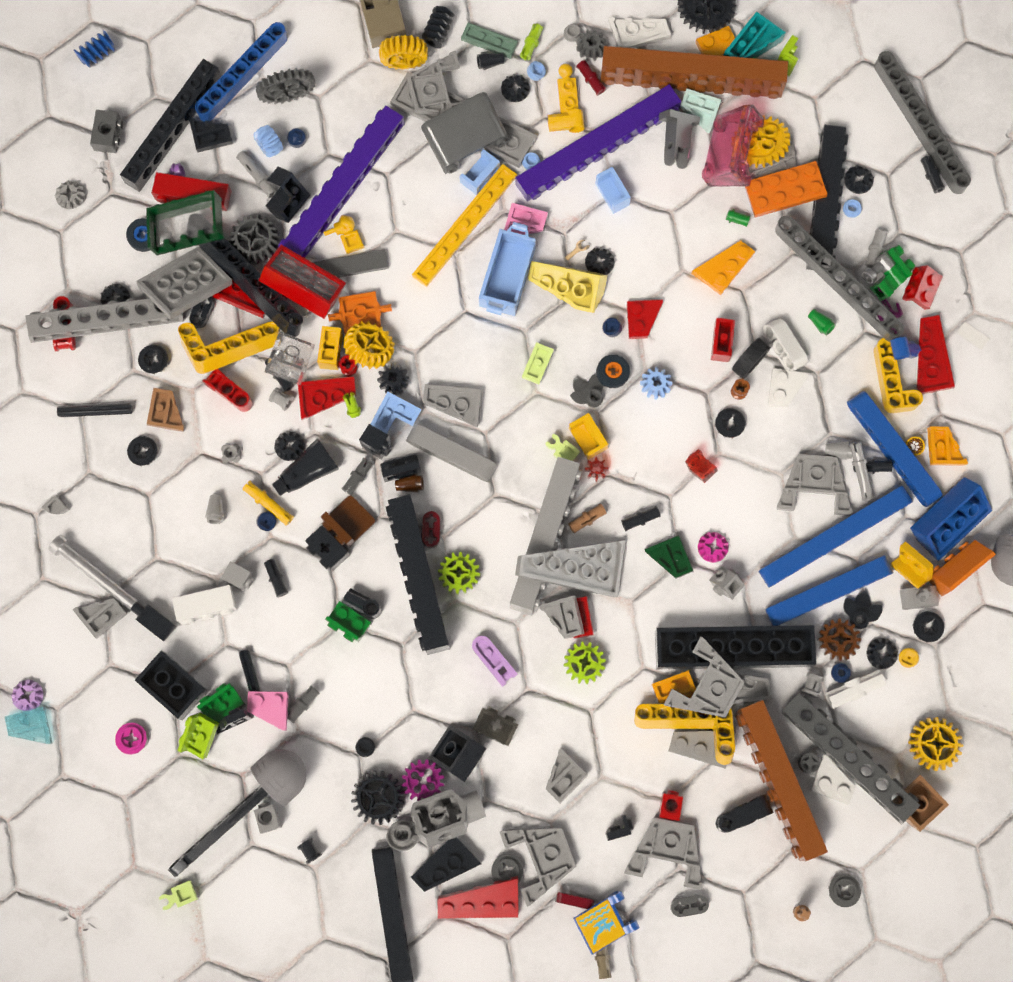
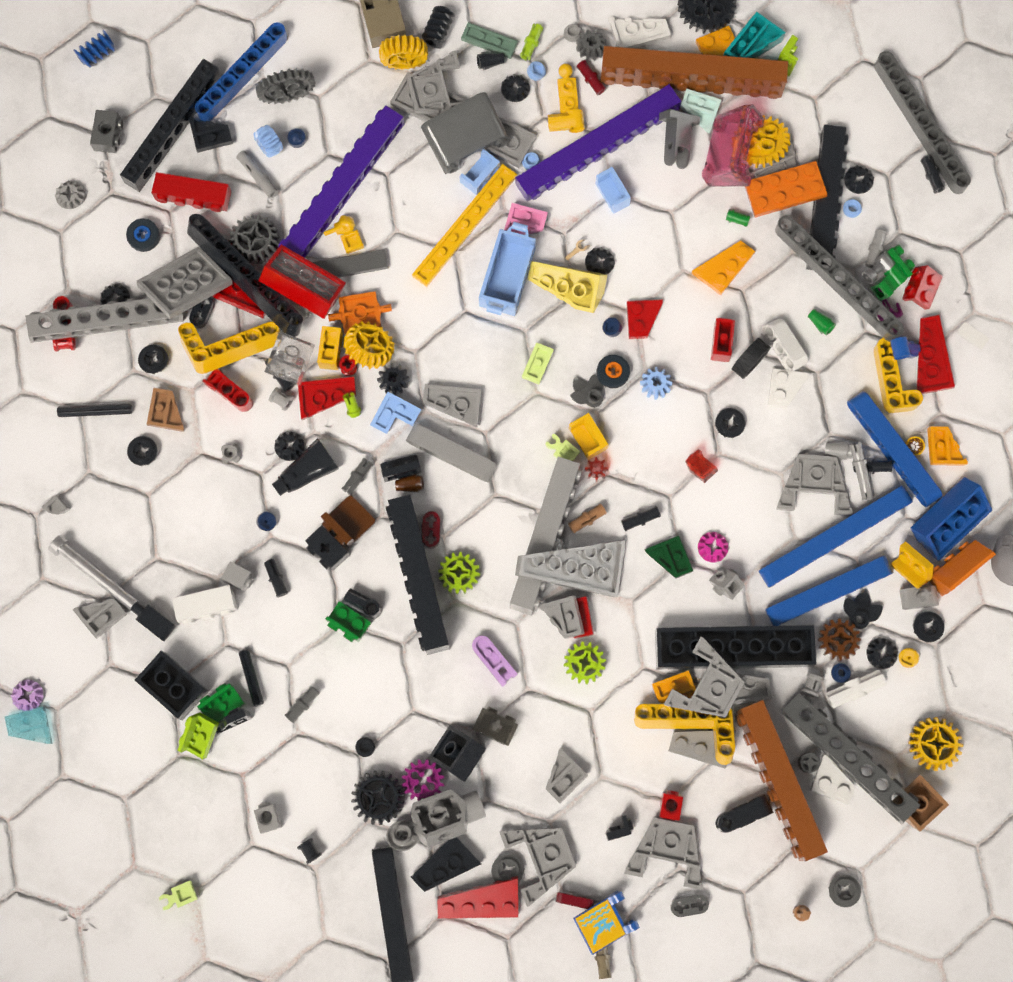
(124, 732): dark pink gear -> none
(177, 169): medium lavender plate -> none
(184, 223): window -> none
(214, 511): light grey cone -> none
(267, 502): yellow pin -> none
(269, 707): bright pink wing -> none
(279, 775): piece -> none
(289, 194): black brick -> none
(375, 442): black brick -> none
(743, 384): dark orange bush -> none

